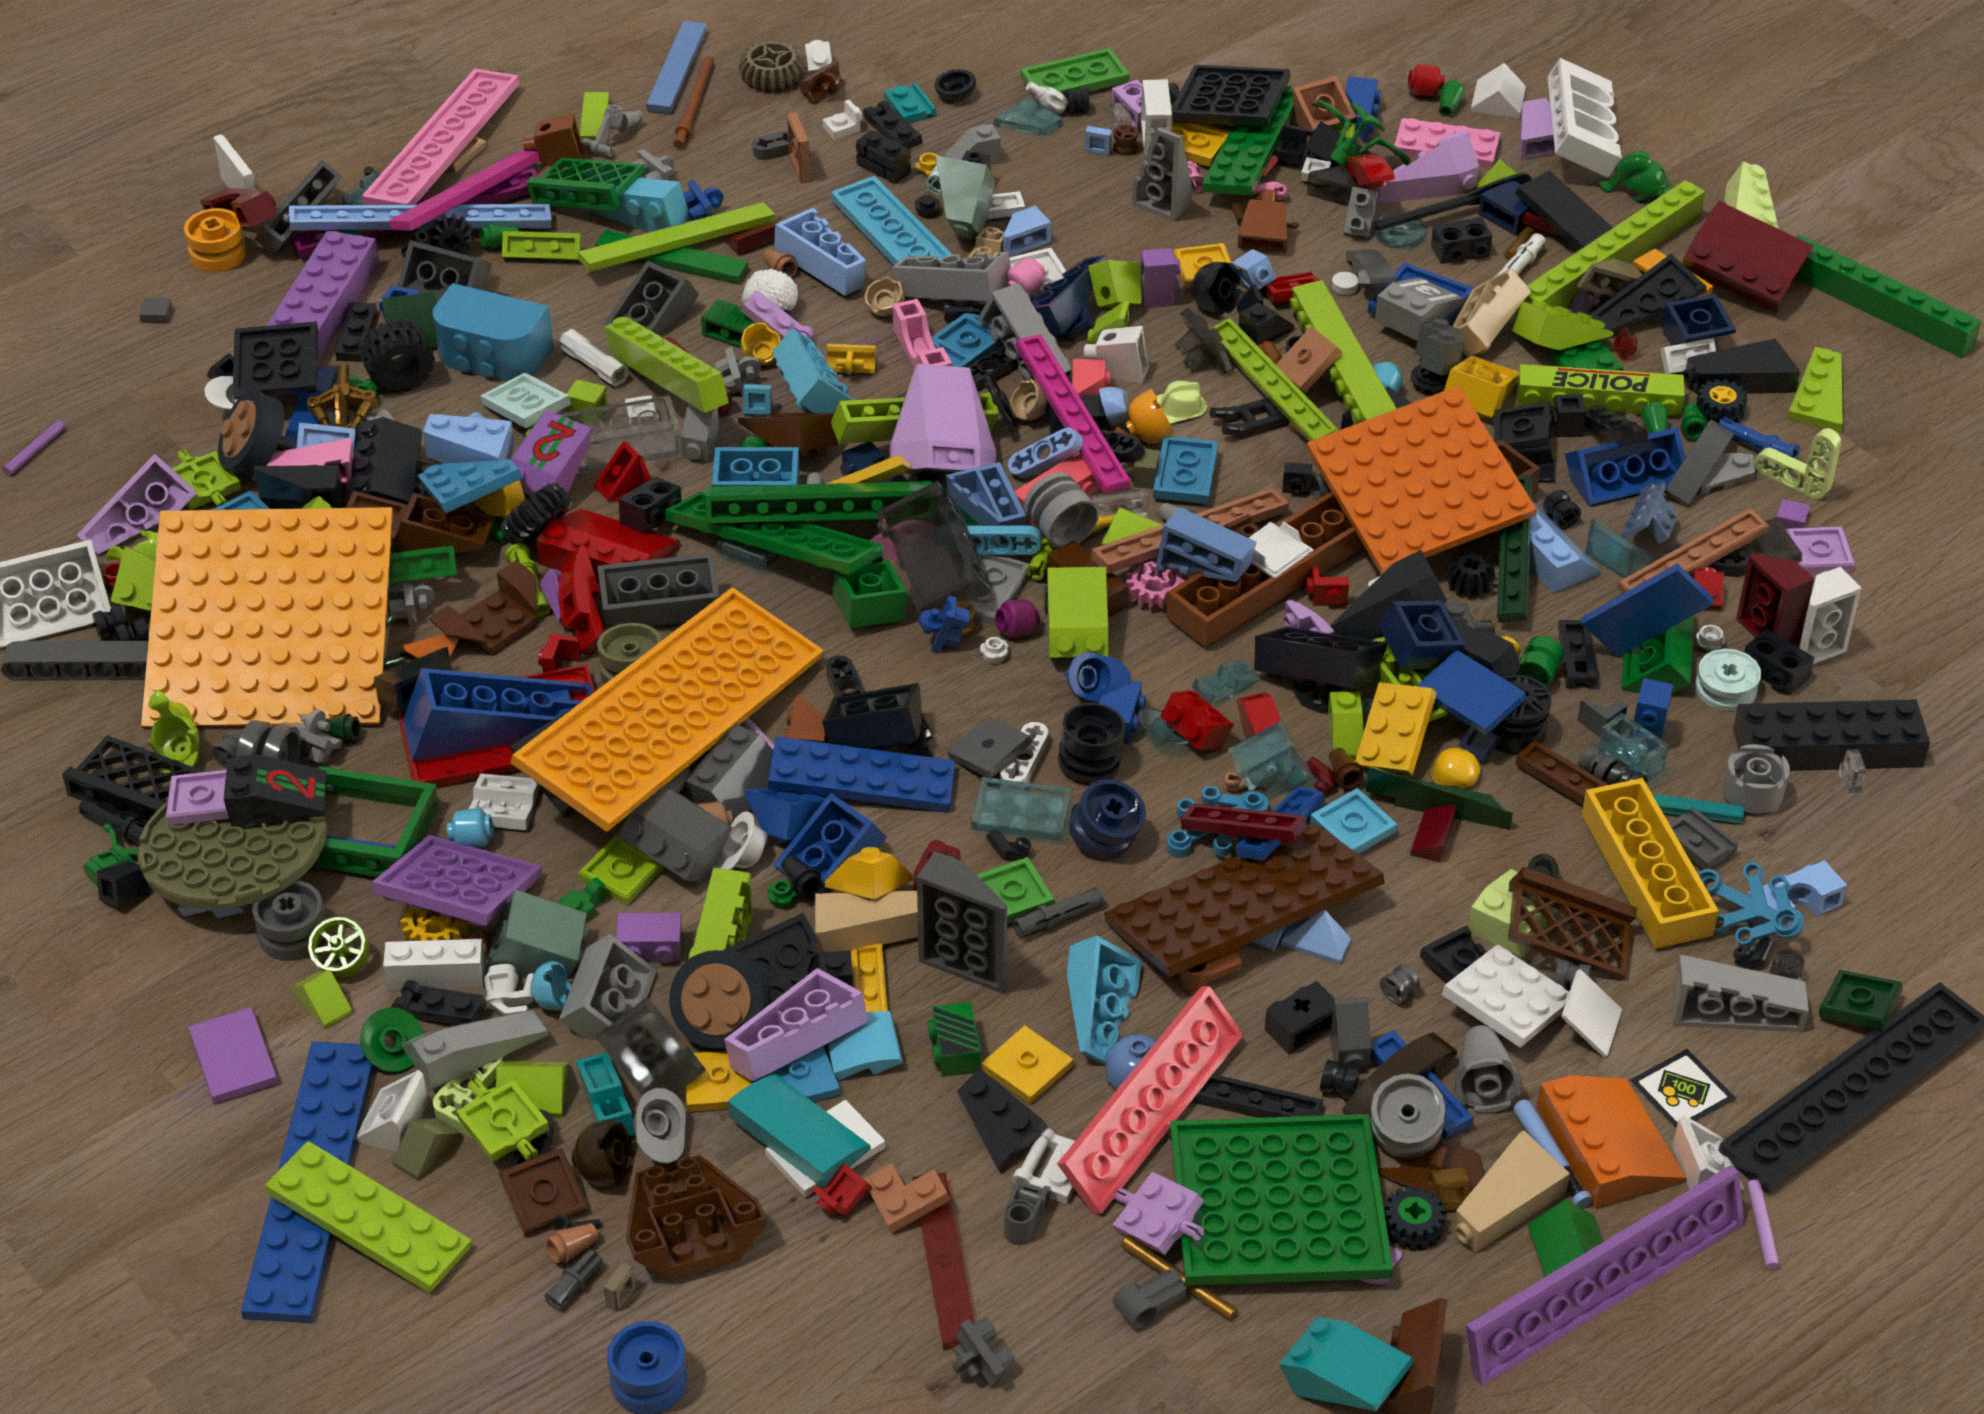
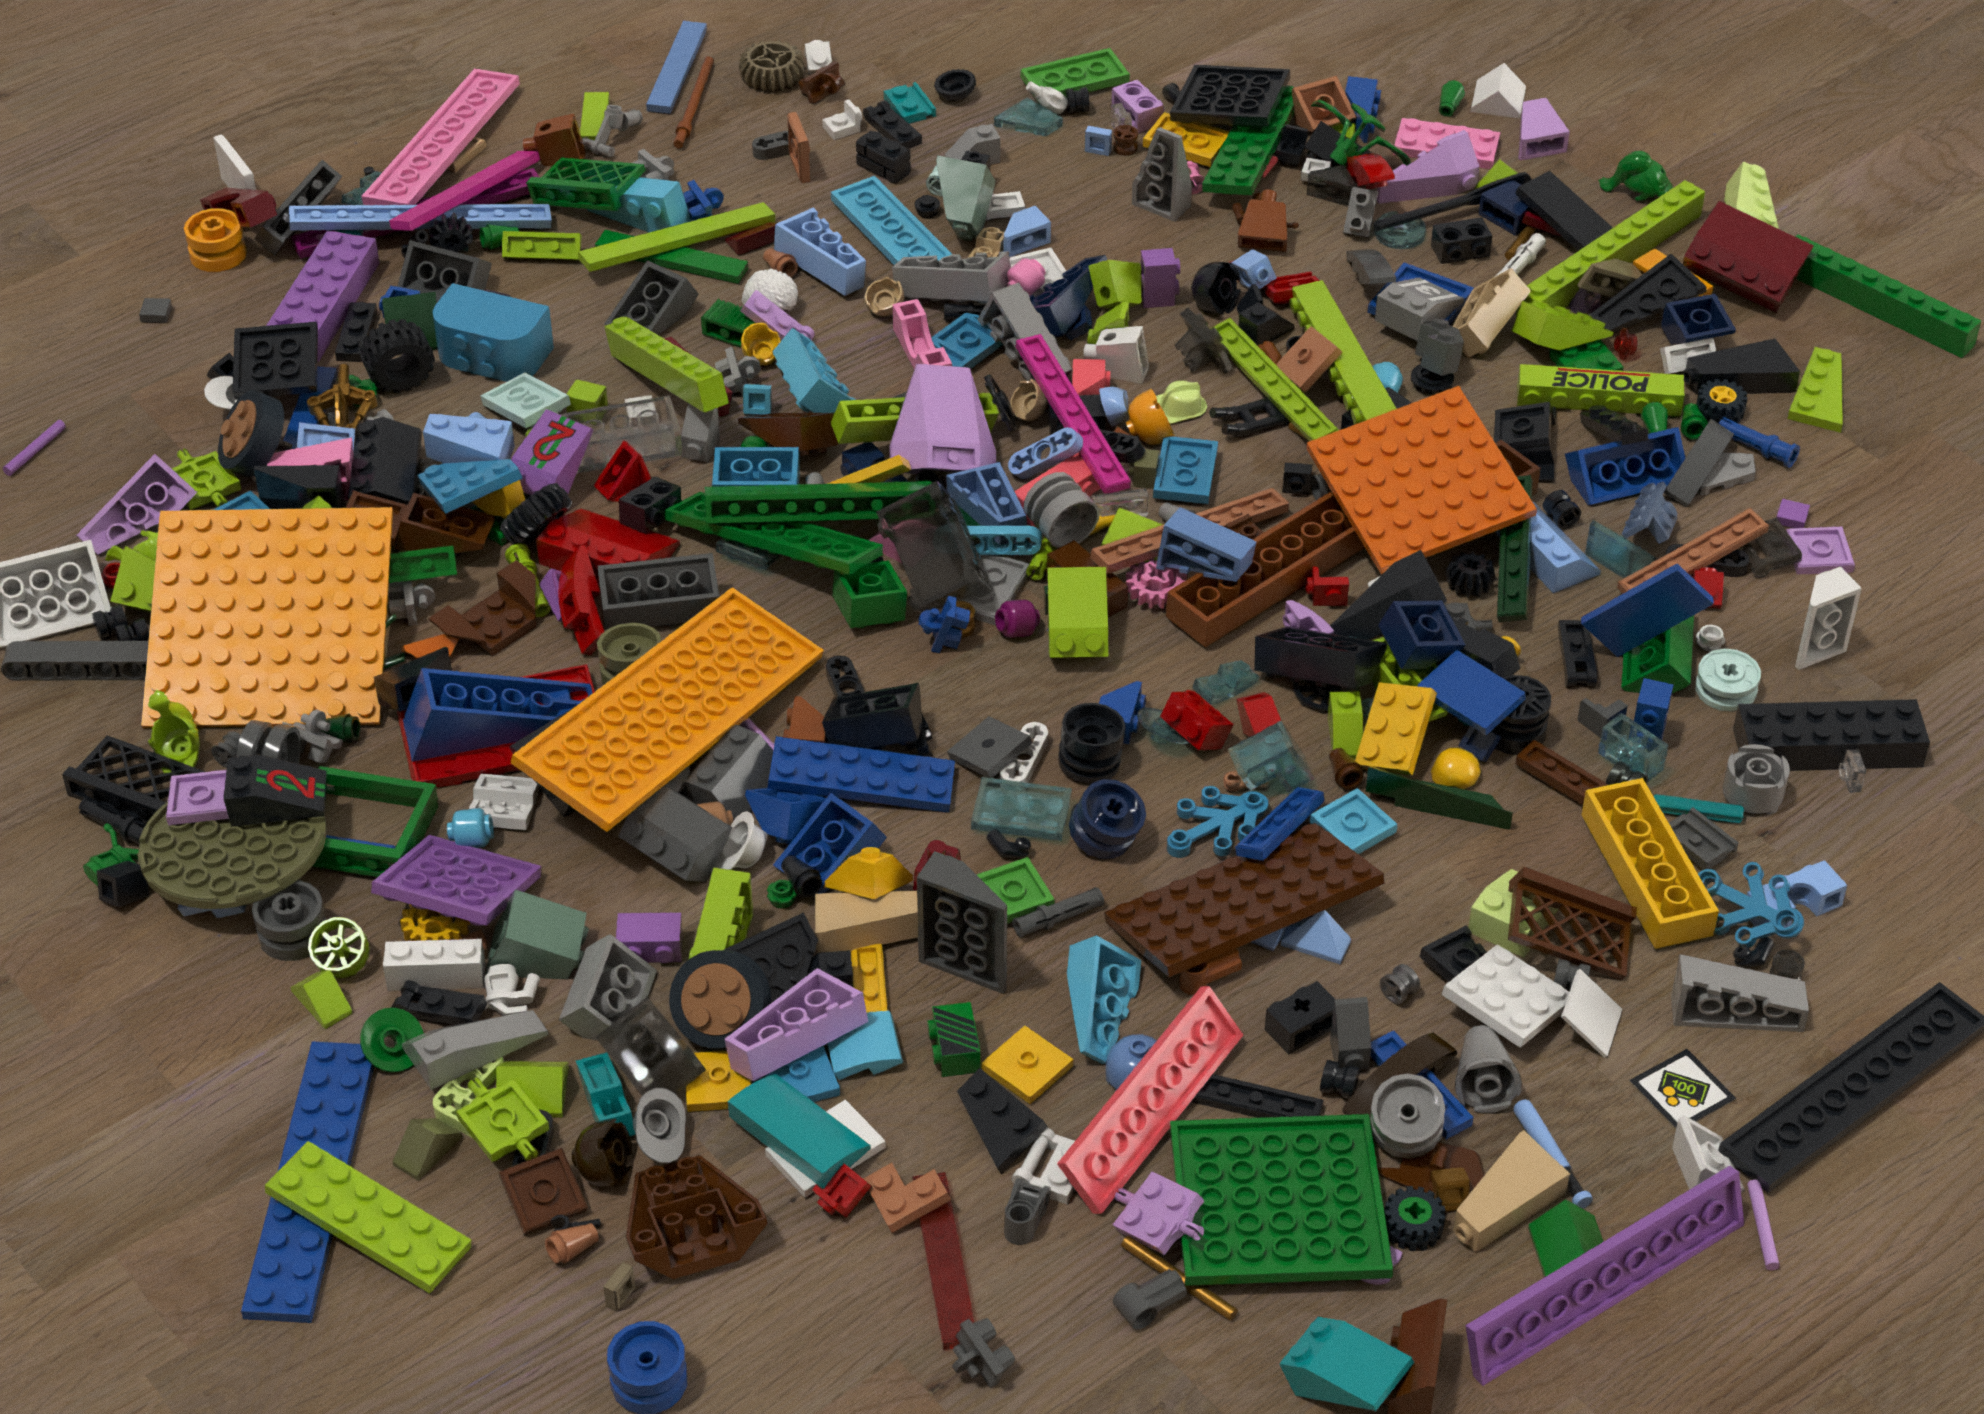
(232, 1055): medium lavender tile -> none
(392, 1112): white slope -> none
(550, 986): medium azure hair -> none
(559, 649): red bracket -> none
(573, 1280): dark grey axle -> none
(587, 899): green plate -> none
(606, 366): white axle -> none
(621, 869): lime tile -> none
(851, 358): yellow hips -> none
(926, 163): yellow plate -> none
(994, 650): white plate -> none
(997, 360): black beam -> none
(1096, 675): blue piece -> none
(1155, 109): white window -> none
(1196, 257): yellow plate -> none
(1243, 822): dark red plate -> none
(1278, 549): white piece -> none
(1280, 189): bright pink arm -> none
(1323, 773): dark red arm -> none
(1345, 283): white tile -> none
(1425, 80): red head -> none
(1434, 832): dark red slope -> none
(1483, 384): yellow slope -> none
(1541, 659): green wheel -> none
(1545, 864): black plate -> none
(1570, 415): black panel -> none
(1583, 118): white fence -> none
(1597, 762): dark grey wheel -> none
(1607, 1138): orange slope -> none
(1770, 460): yellowish green beam -> none
(1775, 597): dark red slope -> none
(1780, 661): black brick -> none
(1861, 999): dark green tile -> none

